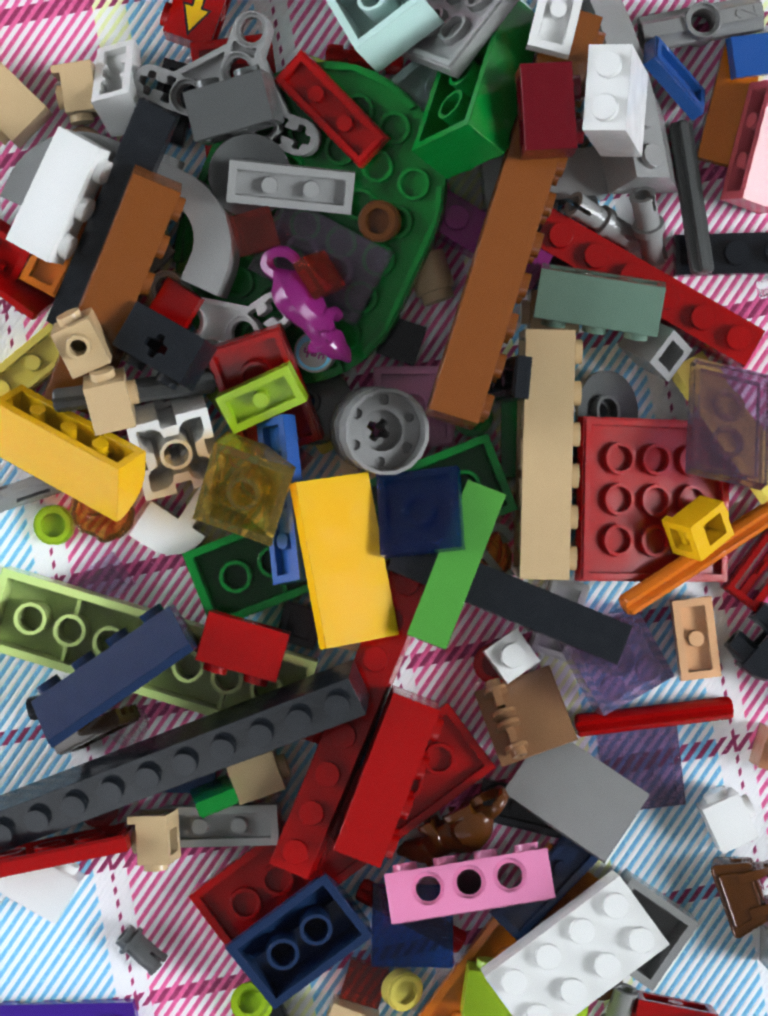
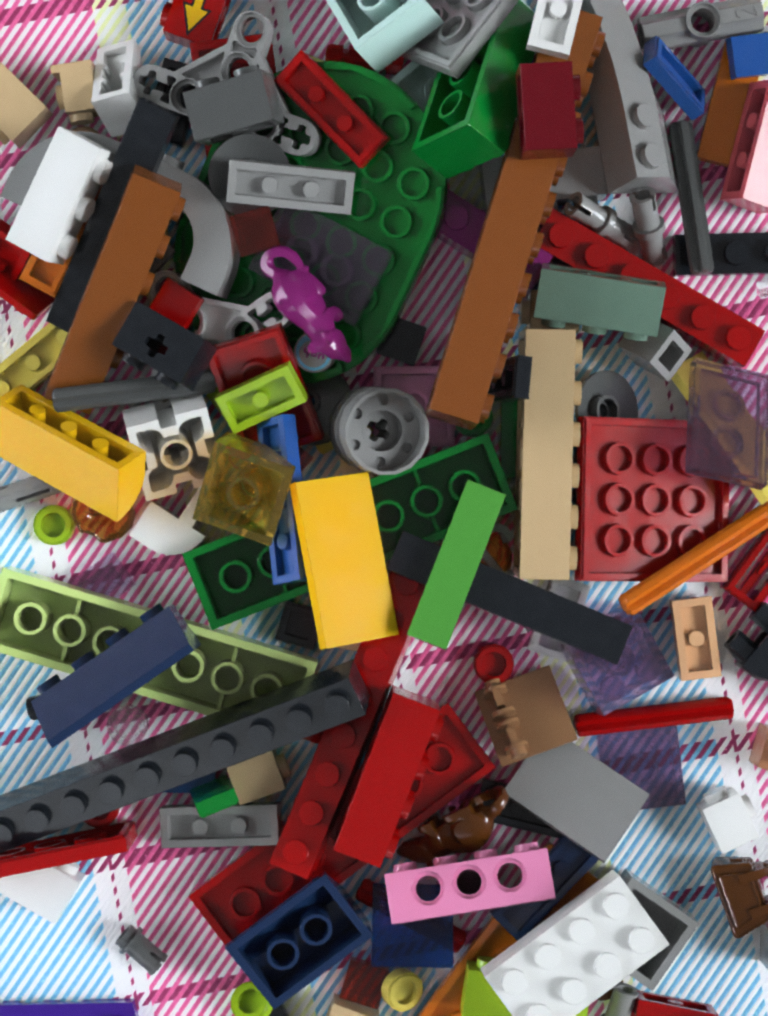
(81, 341): tan brick -> none
(99, 729): dark brown tile -> none
(110, 399): tan brick -> none
(155, 838): tan brick -> none
(242, 647): red brick -> none
(319, 274): clear red tile -> none
(379, 221): reddish brown tile -> none
(420, 512): clear blue tile -> none
(435, 279): tan brick -> none
(511, 656): white plate -> none
(615, 100): white brick -> none
(698, 528): yellow brick -> none

